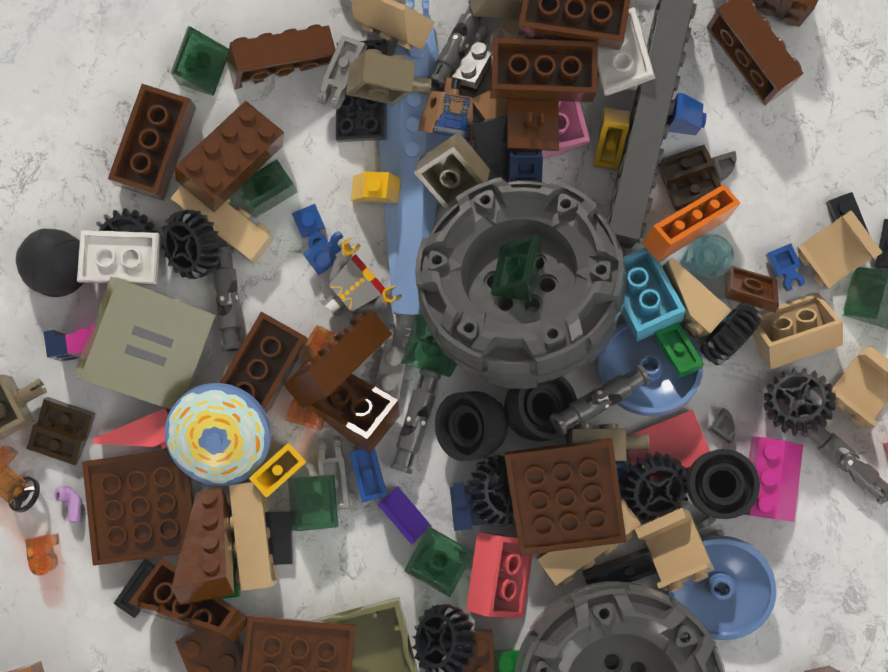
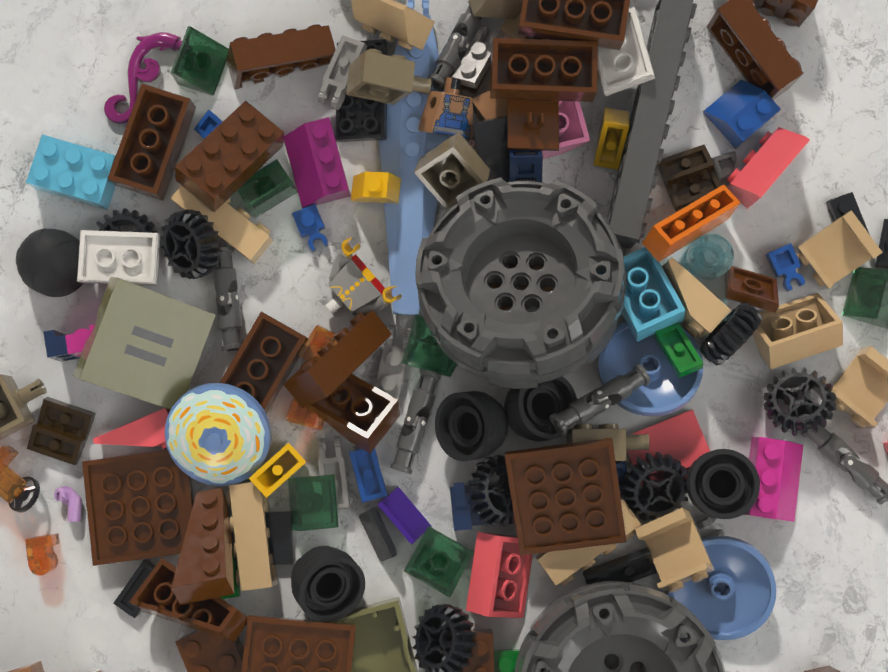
(72, 172): none -> medium azure brick
(134, 72): none -> magenta plant
(207, 124): none -> blue plate
(316, 163): none -> magenta slope
(323, 254): blue plate -> none
(327, 583): none -> black piece
(378, 534): none -> black slope
(517, 269): clear green slope -> none
(686, 115): blue slope -> none
(723, 426): dark grey tile -> none
(741, 112): none -> blue slope
(765, 165): none -> coral slope

